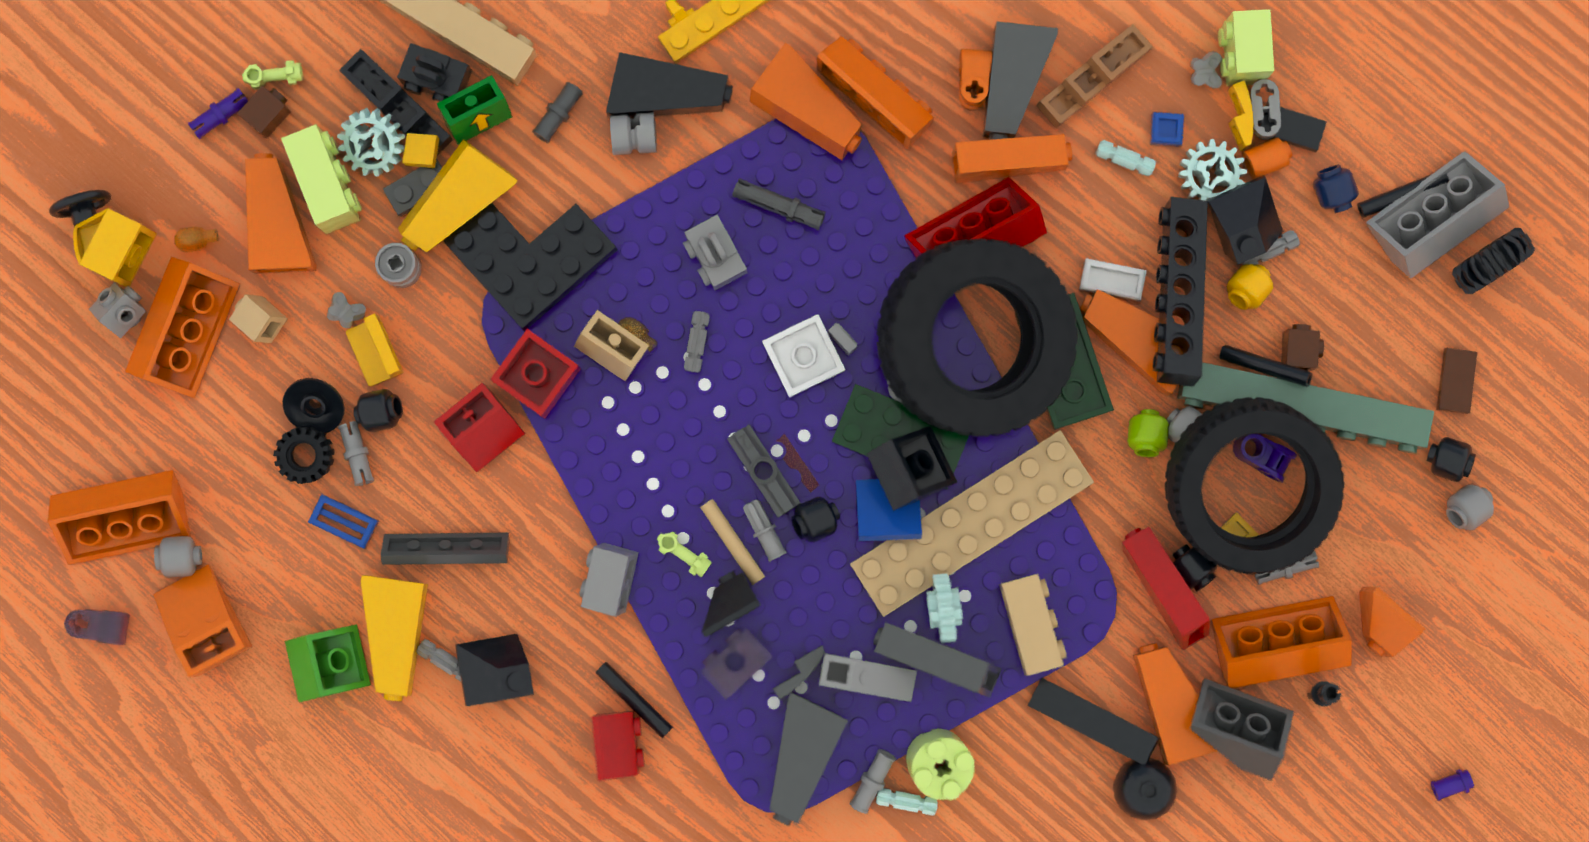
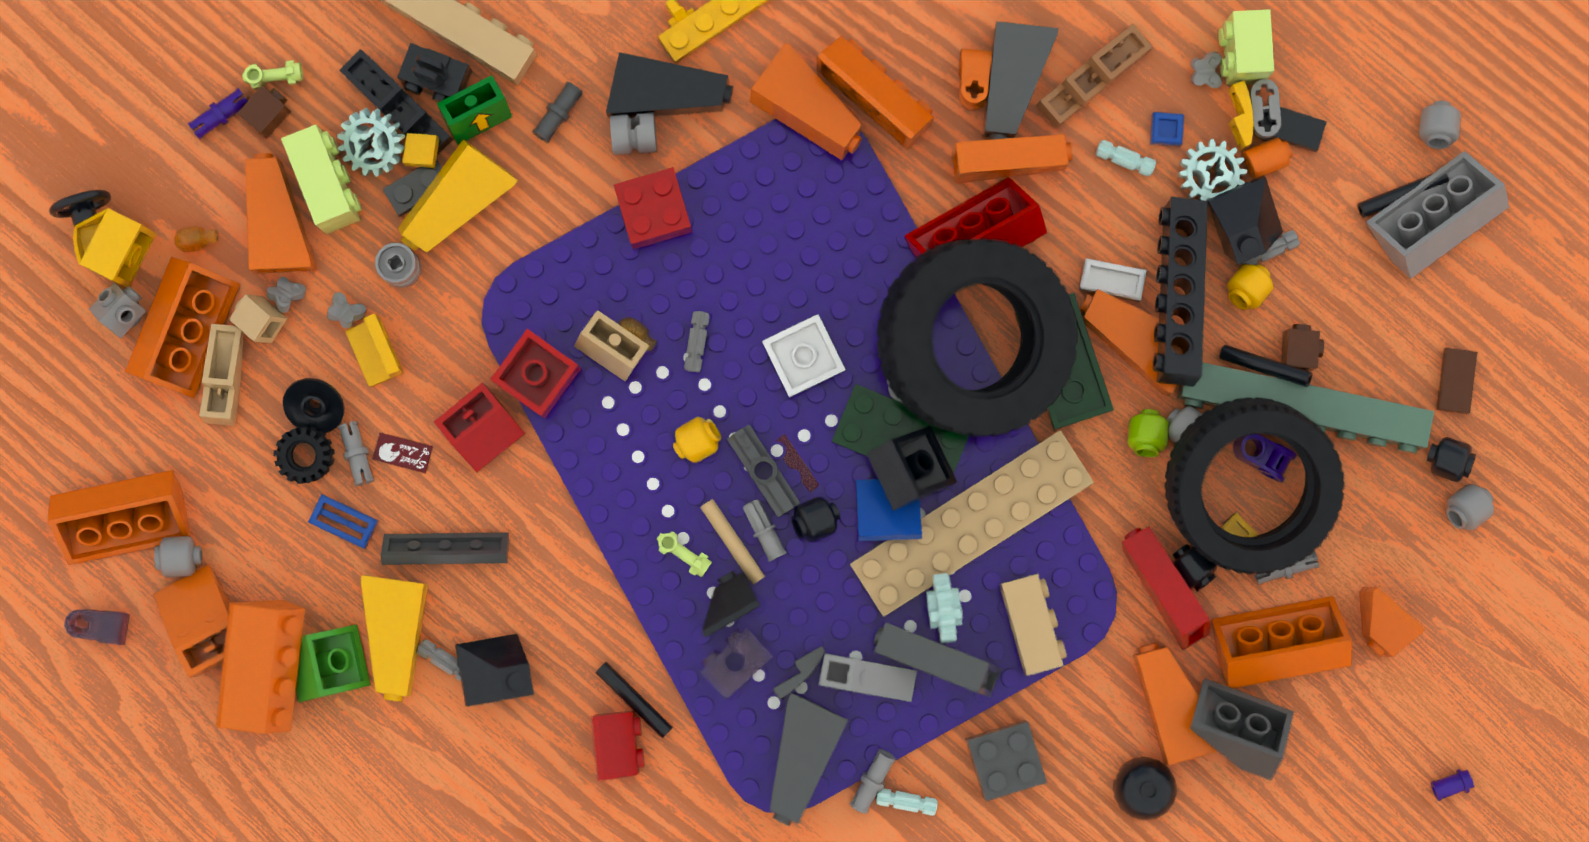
(222, 375): none -> tan slope
(260, 666): none -> orange slope
(285, 293): none -> light grey piece
(378, 410): black head -> none
(402, 452): none -> dark red sticker
(533, 275): black plate -> none
(608, 579): light grey brick -> none
(652, 208): none -> red brick
(696, 439): none -> yellow head
(714, 252): light grey brick -> none
(782, 205): dark grey pin -> none
(842, 338): light grey tile -> none
(946, 780): yellowish green brick -> none
(1005, 760): none -> dark grey brick
(1093, 721): black slope -> none
(1325, 693): black axle -> none
(1335, 188): dark blue head -> none
(1439, 125): none -> light grey head
(1493, 261): black gear -> none

